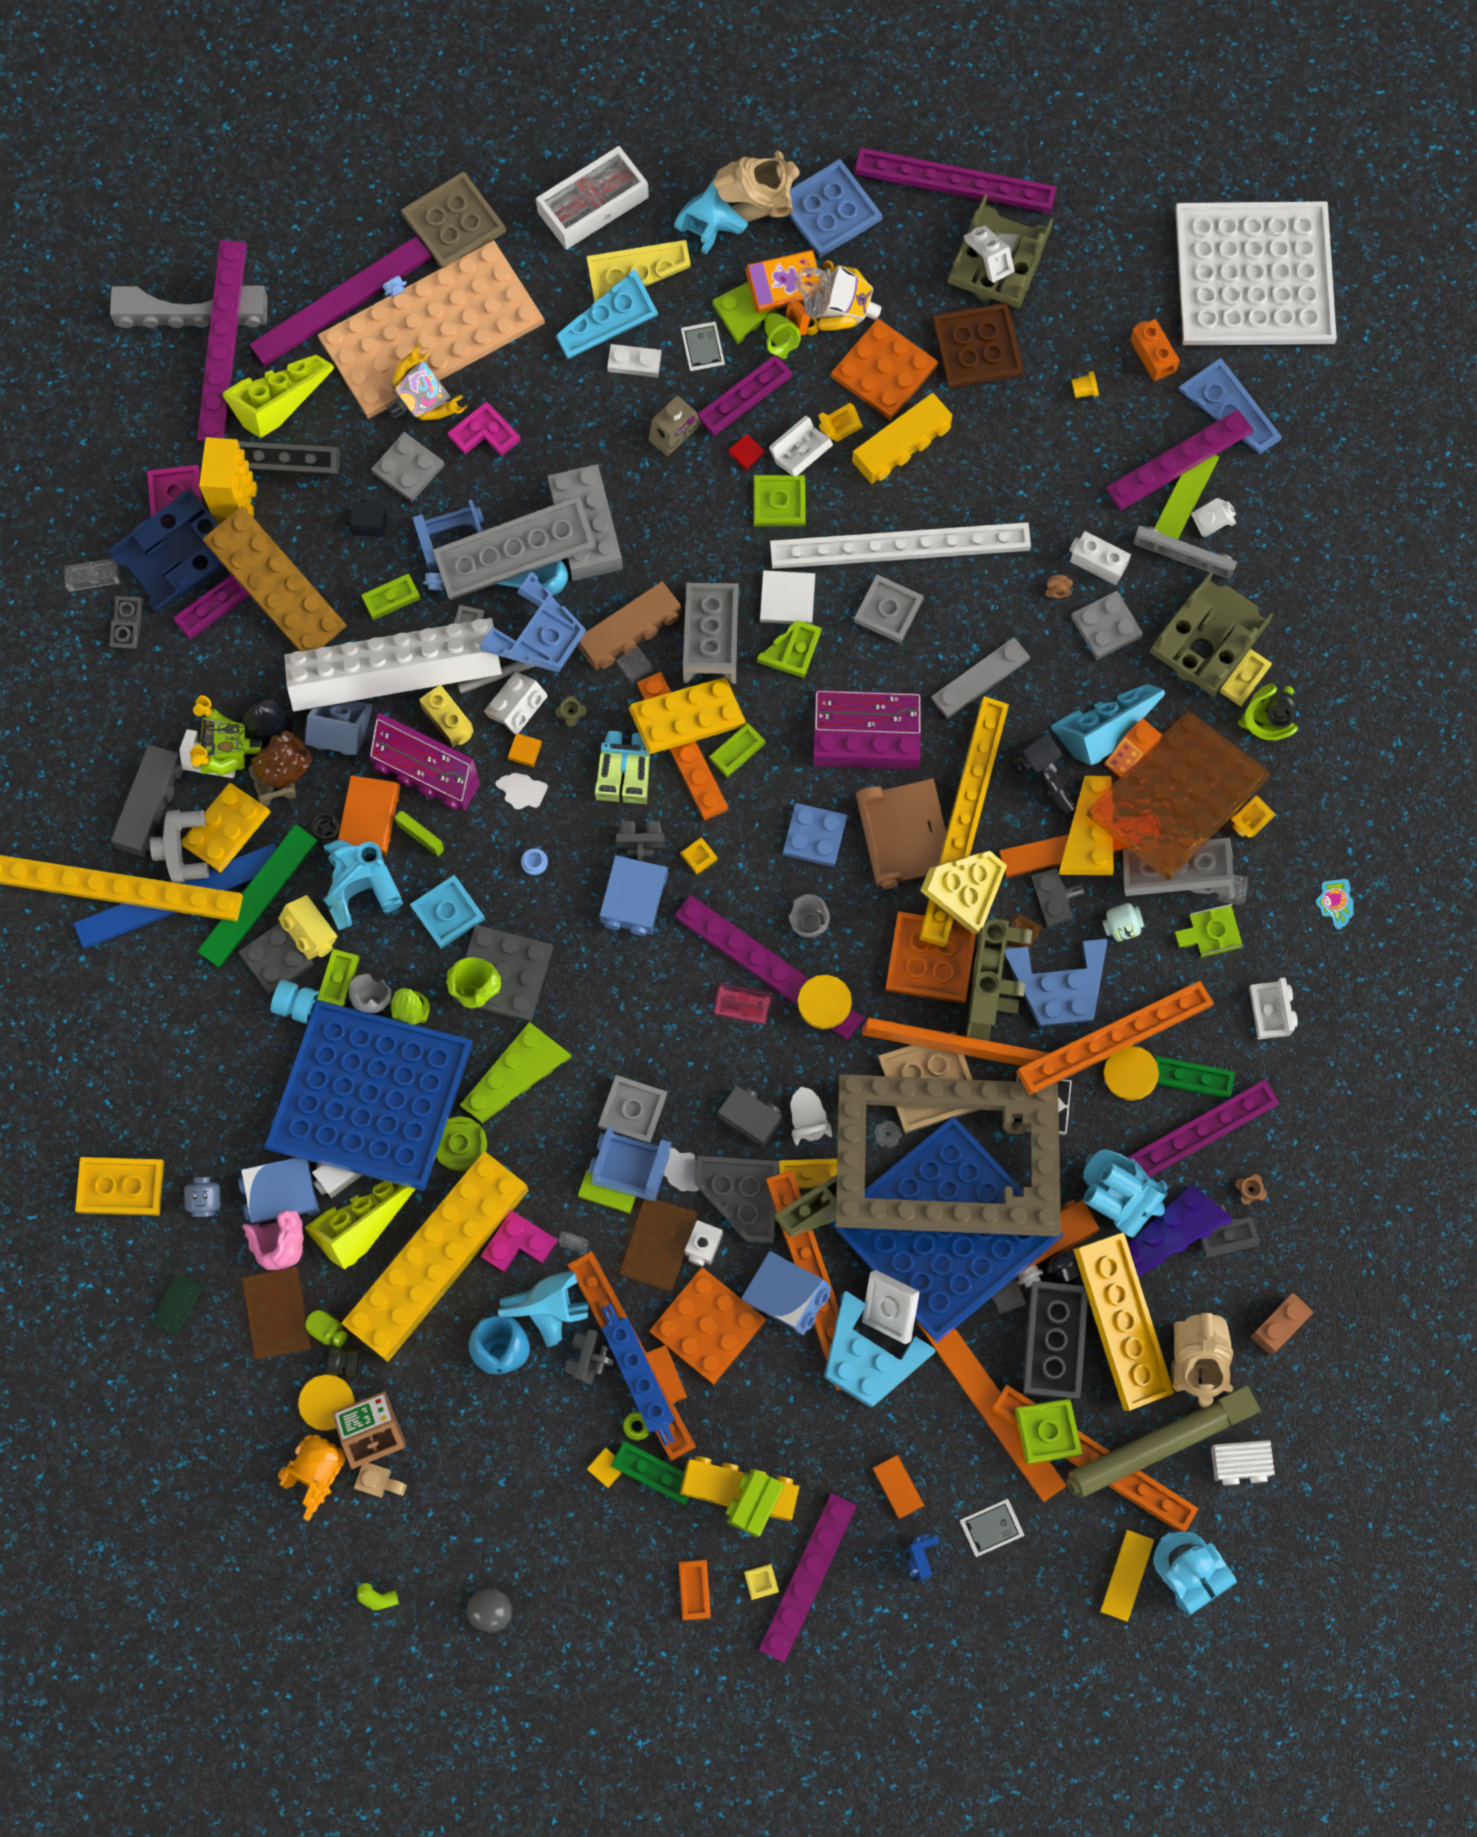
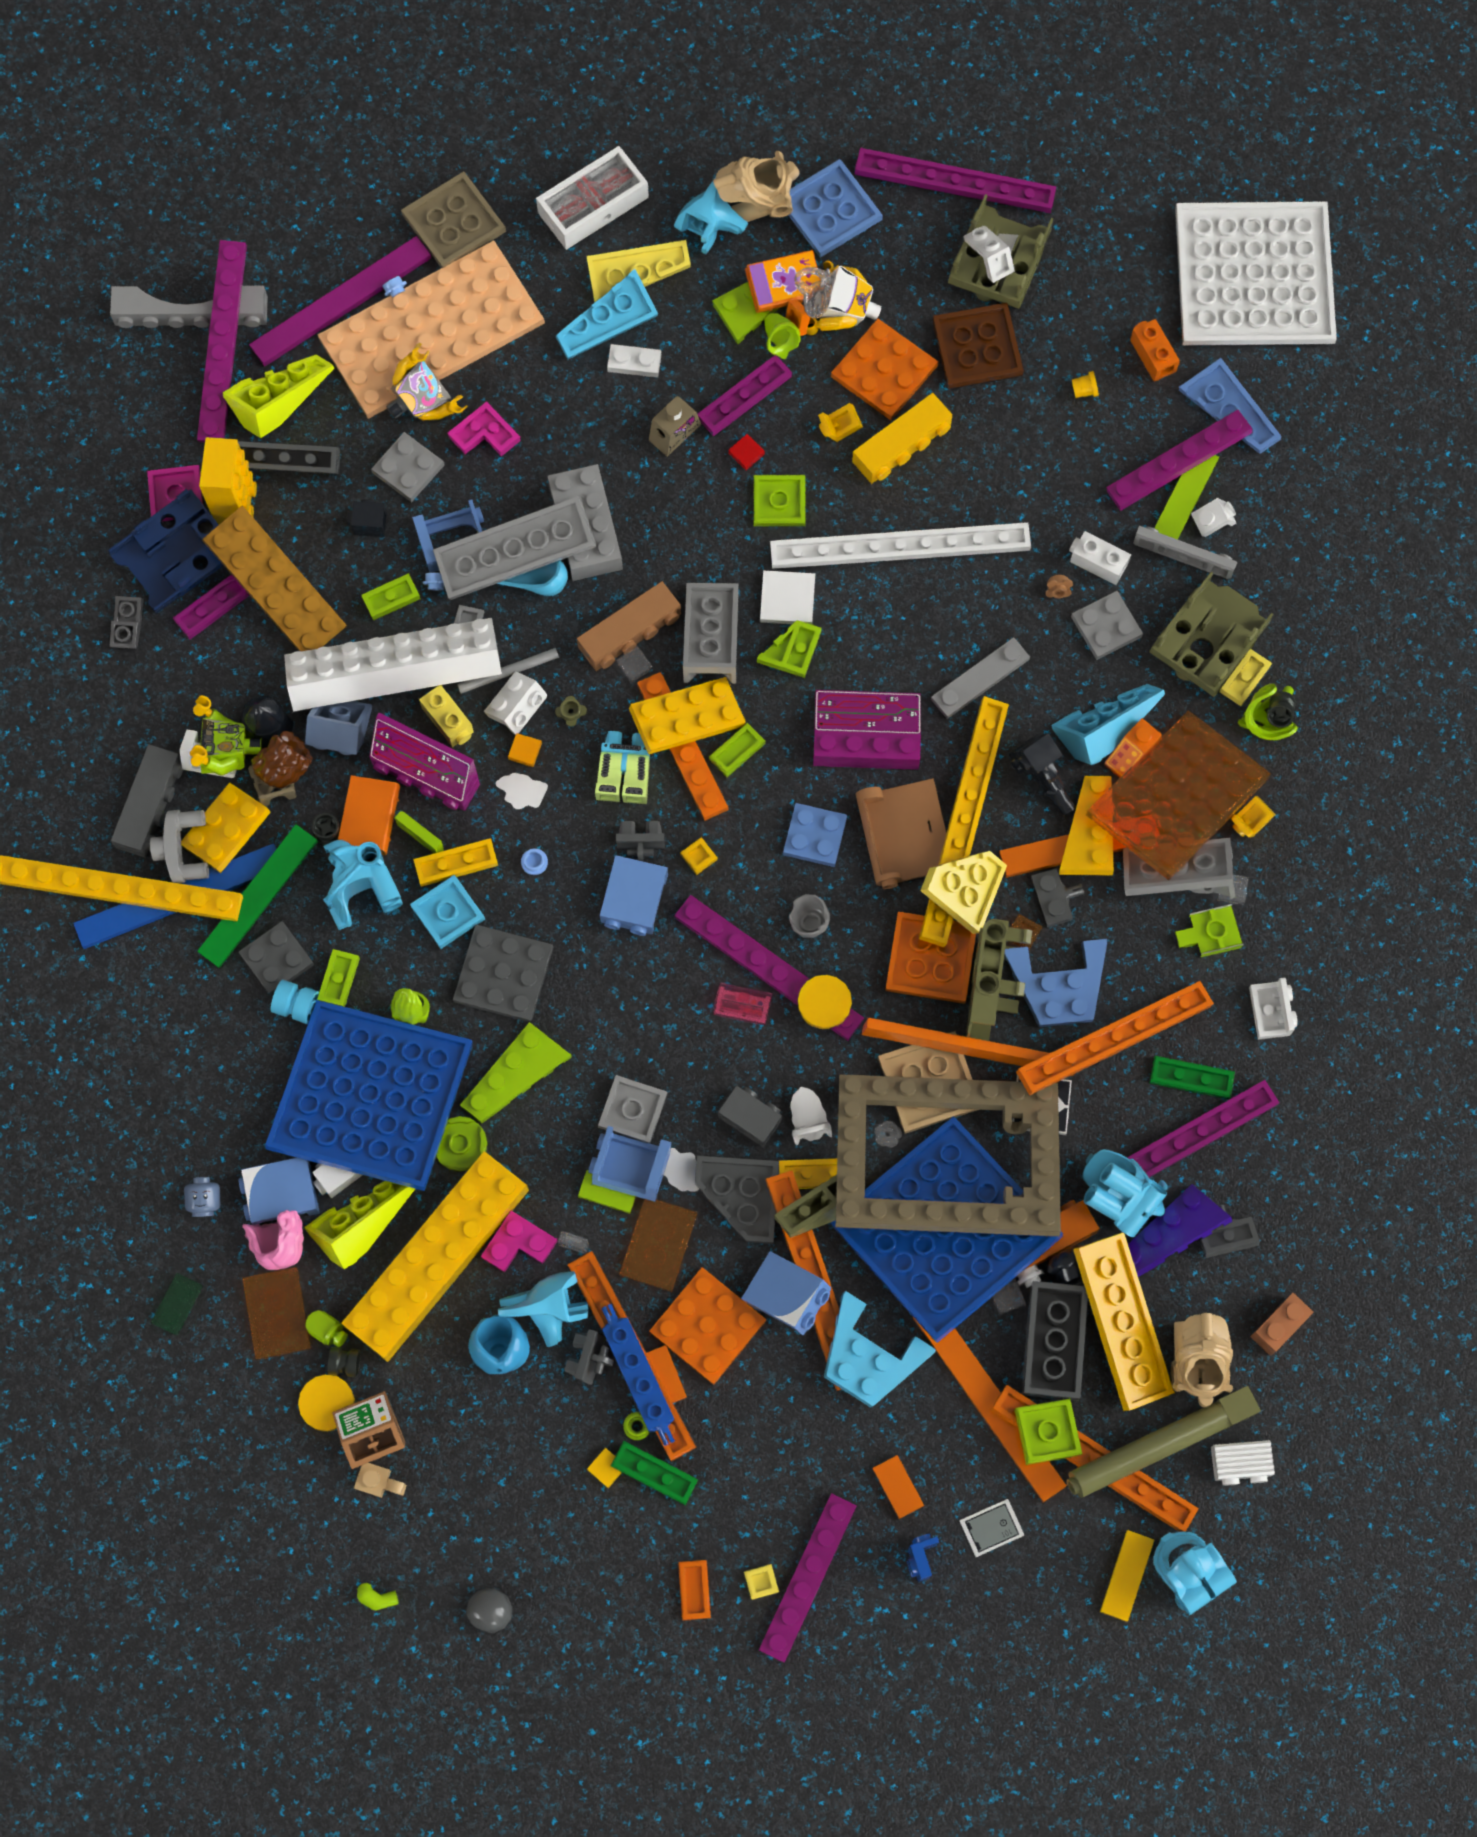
(91, 574): clear slope -> none
(119, 1186): yellow plate -> none
(307, 928): light yellow brick -> none
(315, 1467): light orange helmet -> none
(368, 994): light grey hair -> none
(455, 862): none -> yellow plate
(473, 981): lime hair -> none
(547, 637): medium blue wing -> none
(702, 346): sticker -> none
(703, 1243): white brick -> none
(721, 1485): yellow brick -> none
(754, 1502): lime brick -> none
(799, 447): white bracket -> none
(888, 608): light grey plate -> none
(890, 1306): white tile -> none
(1123, 922): light aqua head -> none
(1131, 1073): yellow tile -> none
(1254, 1182): medium nougat plate -> none
(1336, 901): sticker -> none

